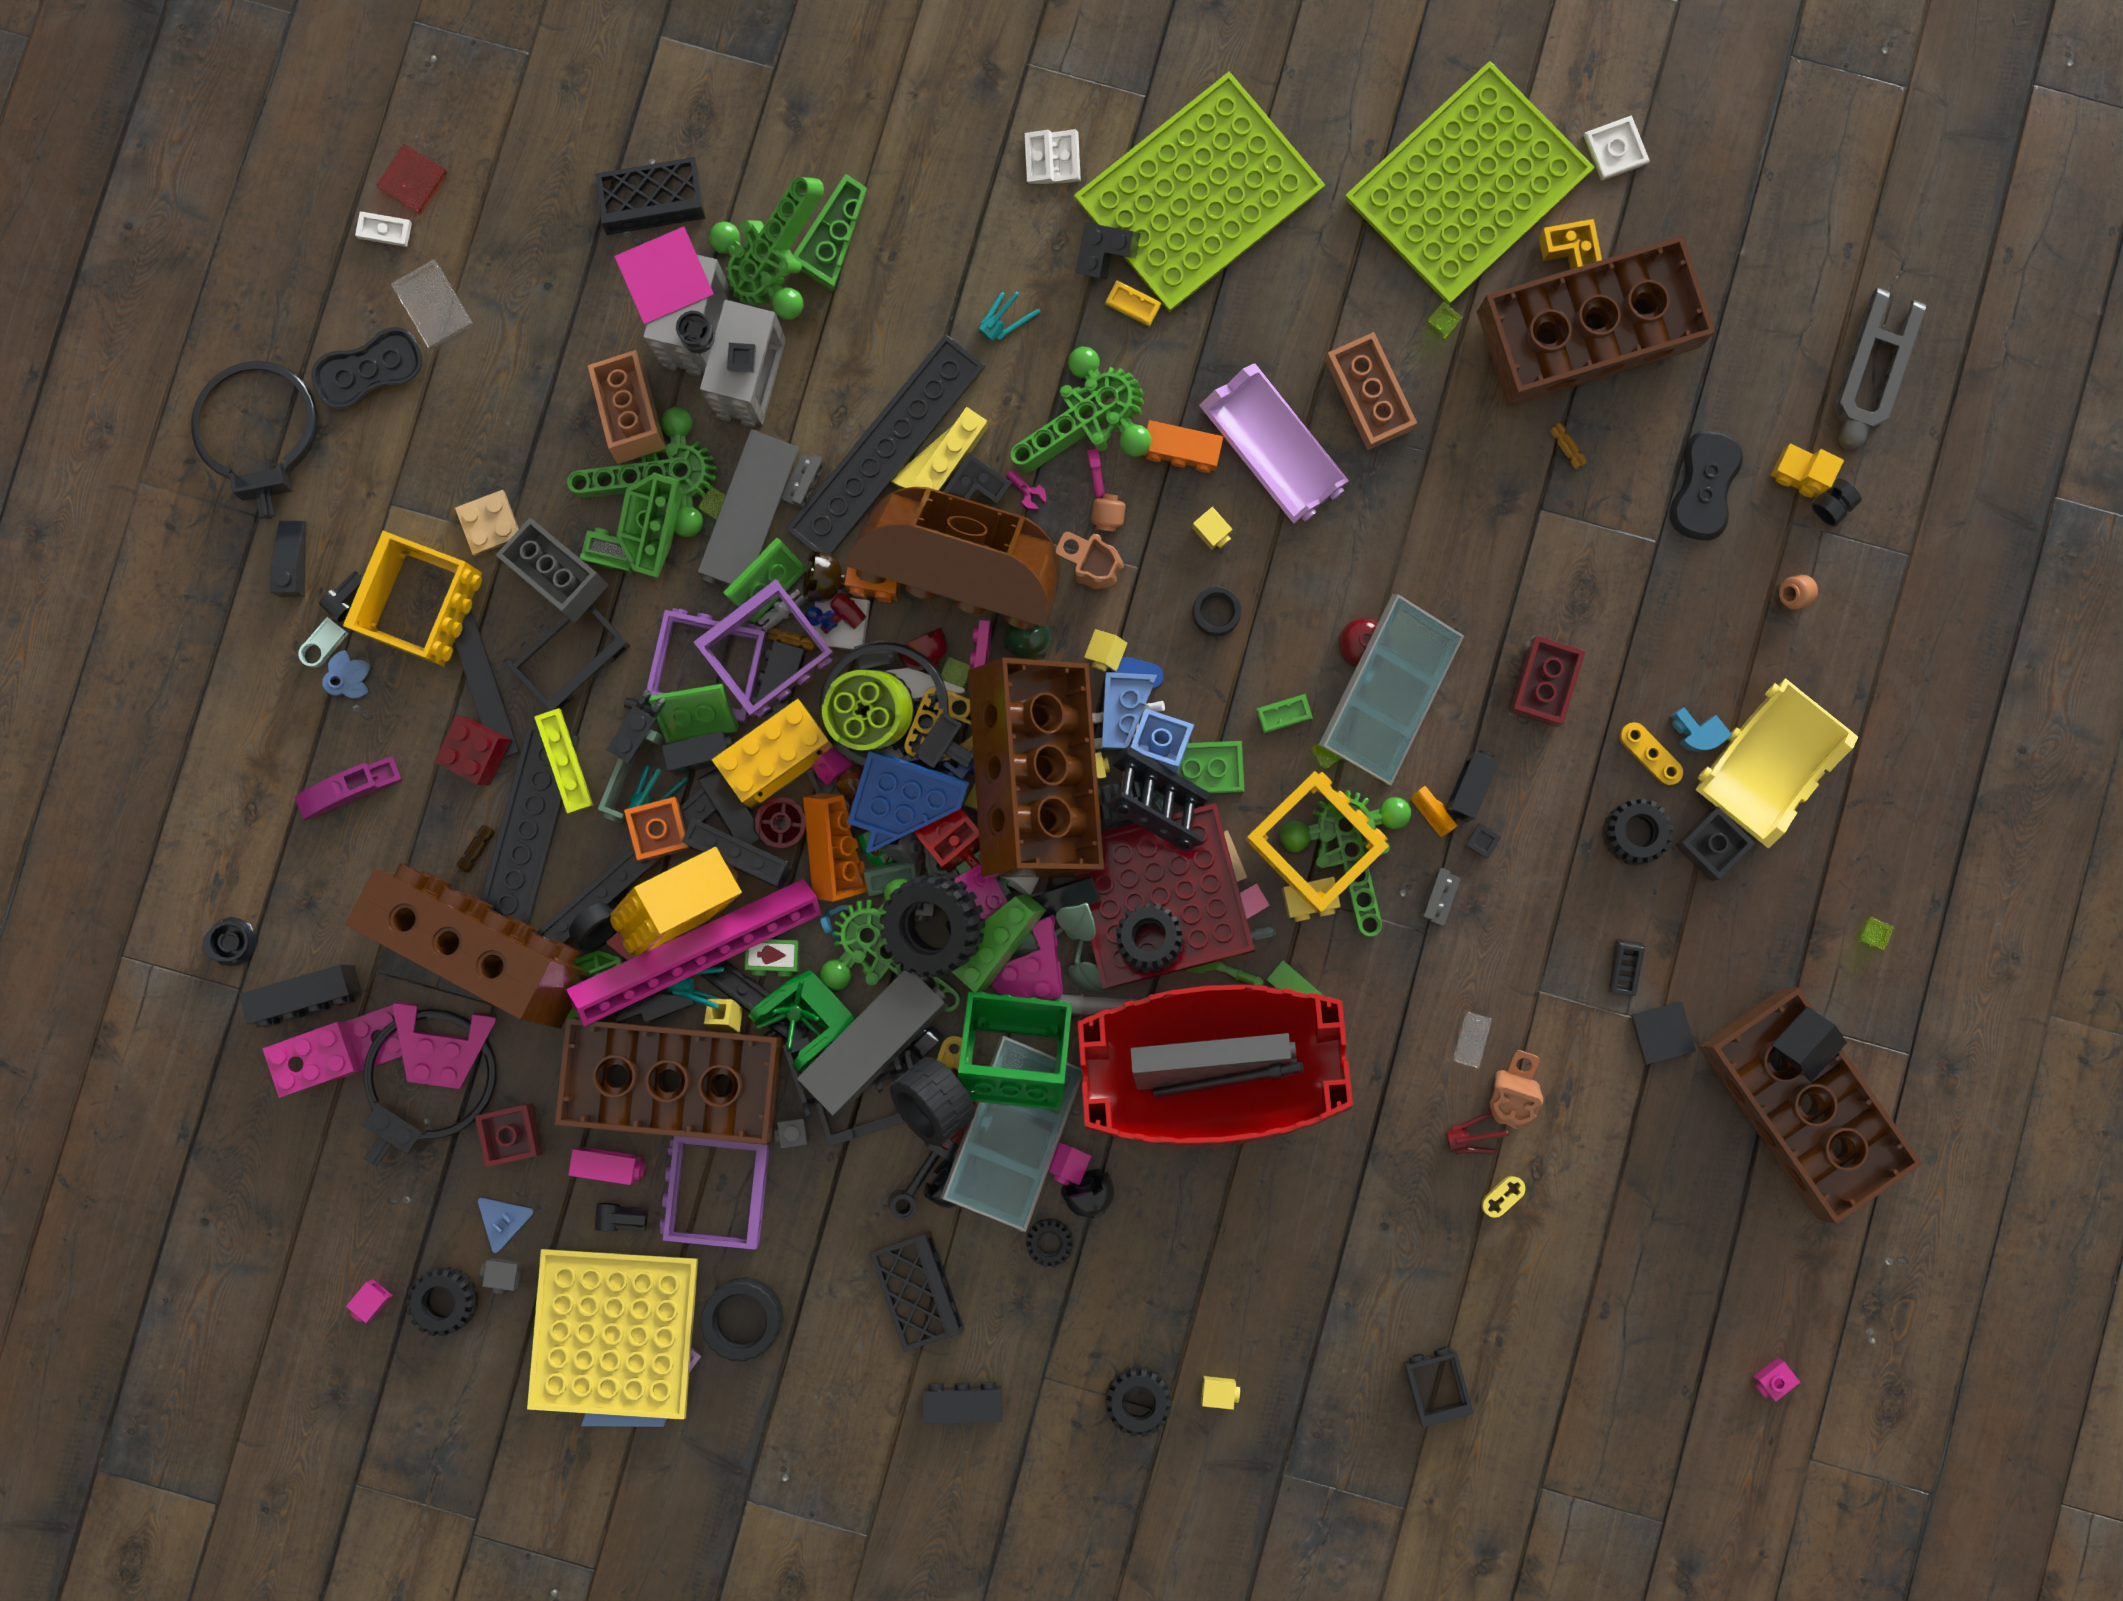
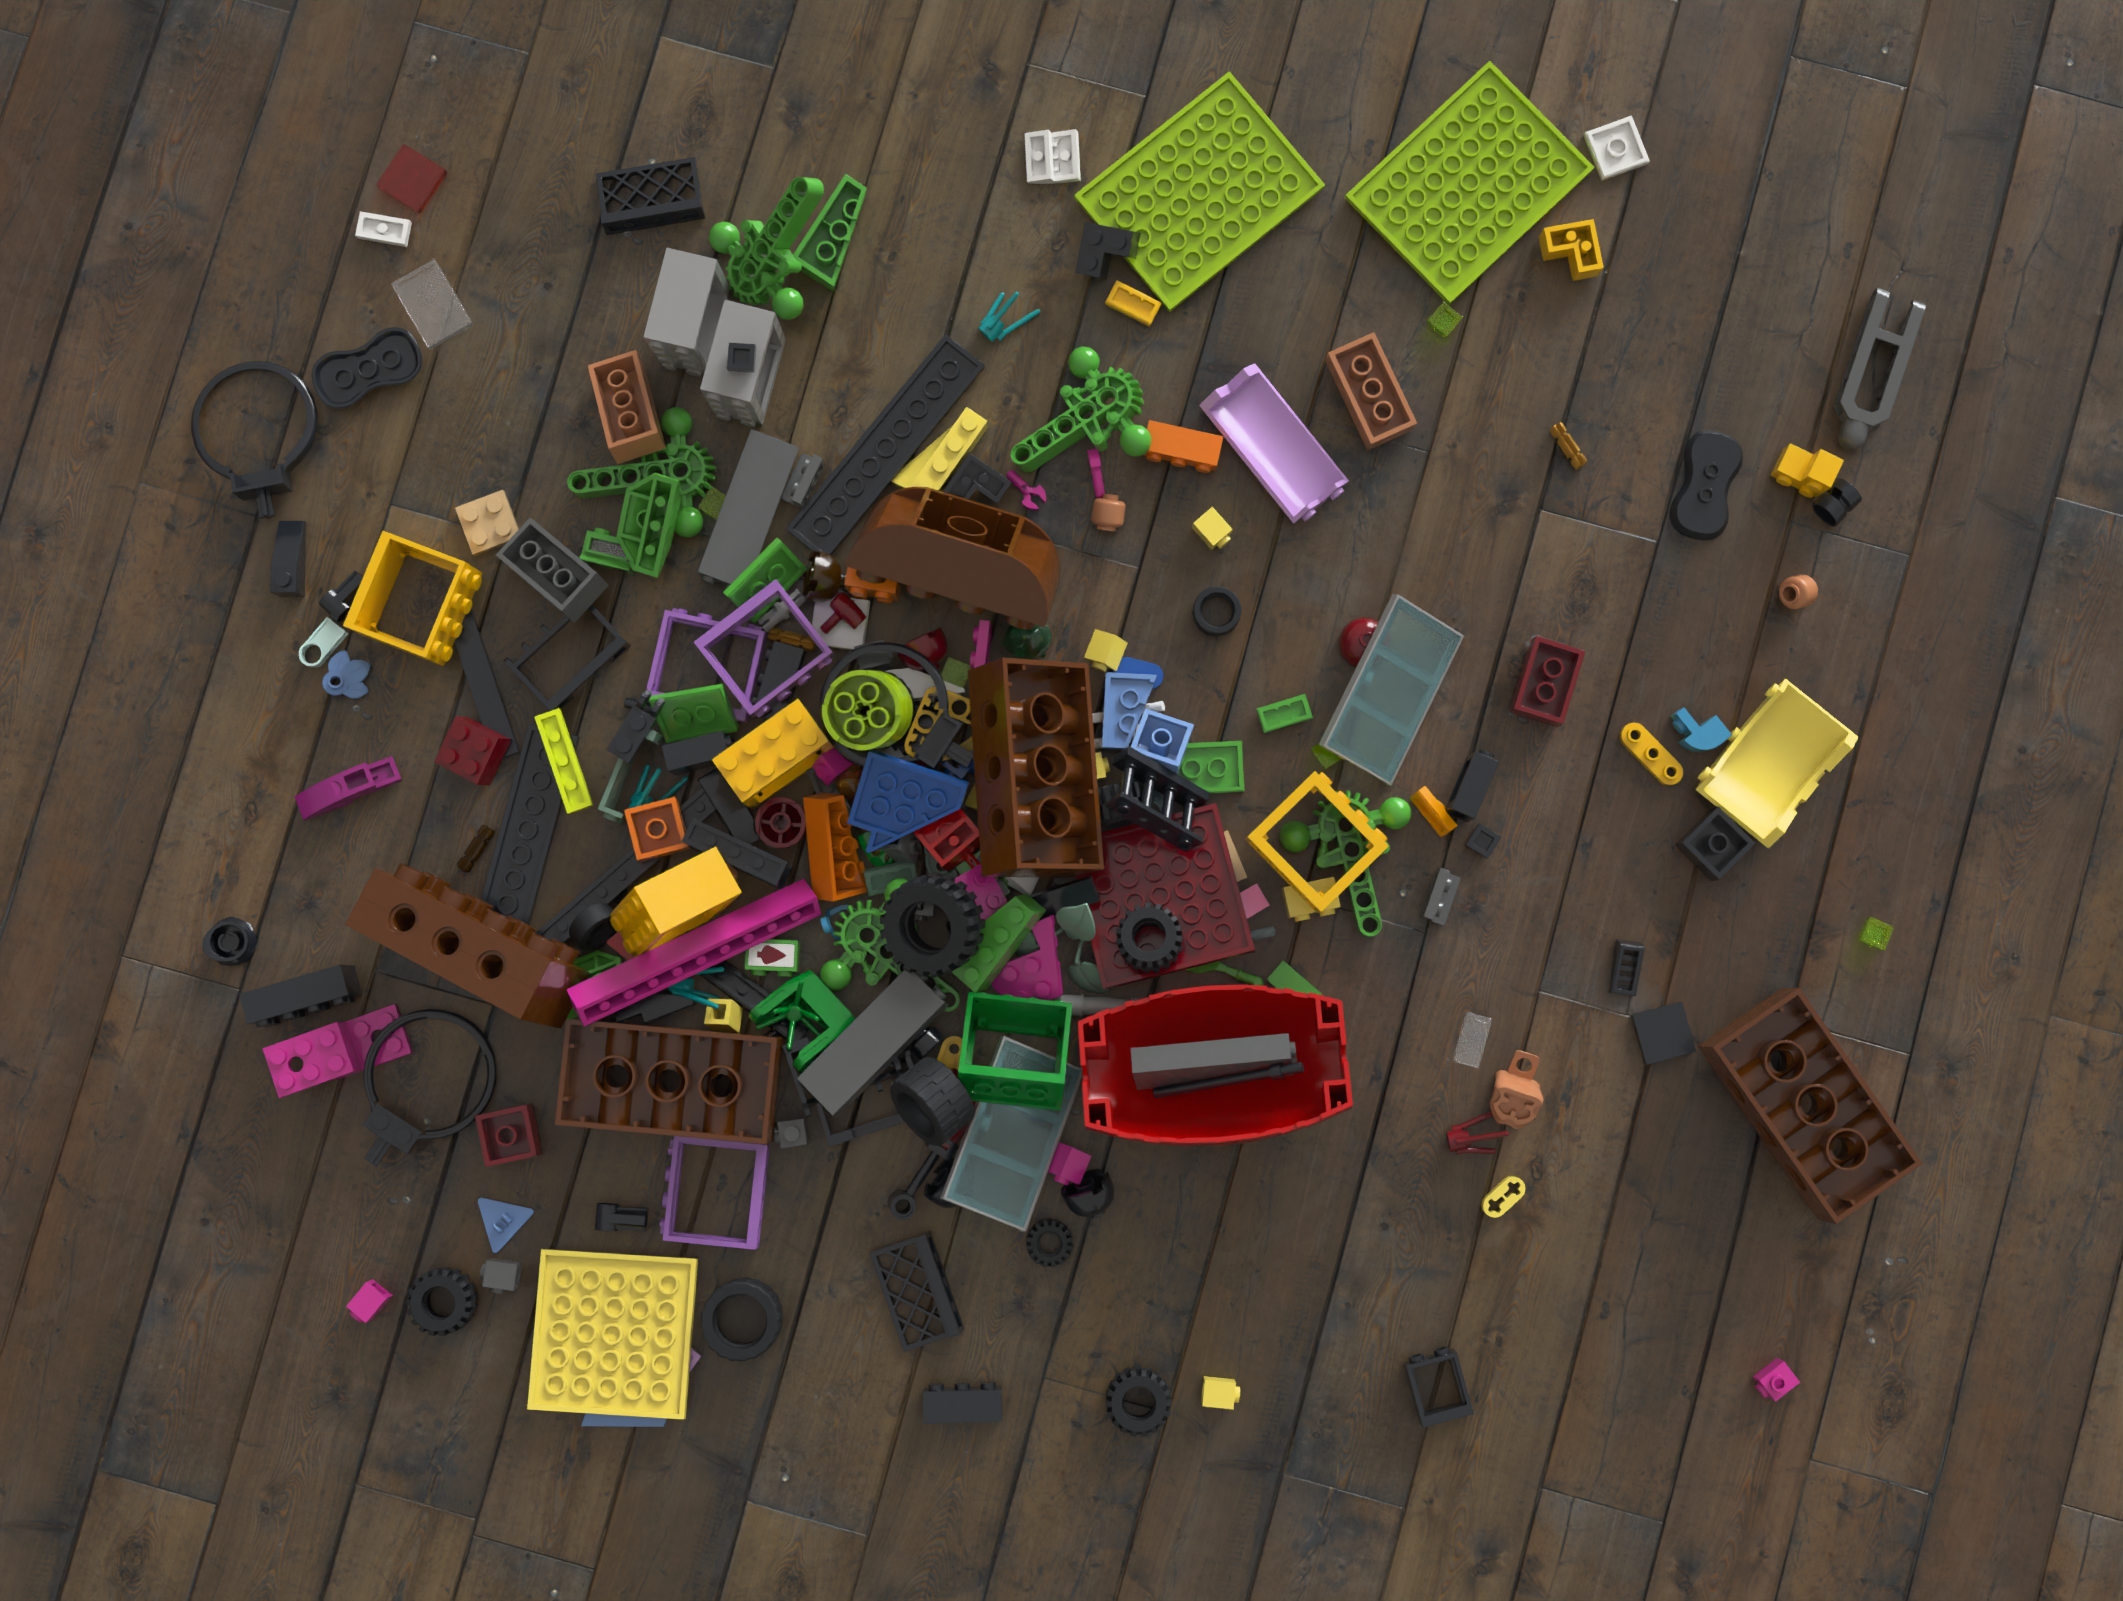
(438, 1057): dark pink wing -> none
(607, 1165): dark pink window -> none
(664, 275): dark pink sticker -> none
(695, 332): black wheel -> none
(817, 617): clear blue arm -> none
(1095, 561): nougat piece -> none
(1606, 291): reddish brown brick -> none
(1658, 825): black tyre -> none
(1810, 1043): black slope -> none

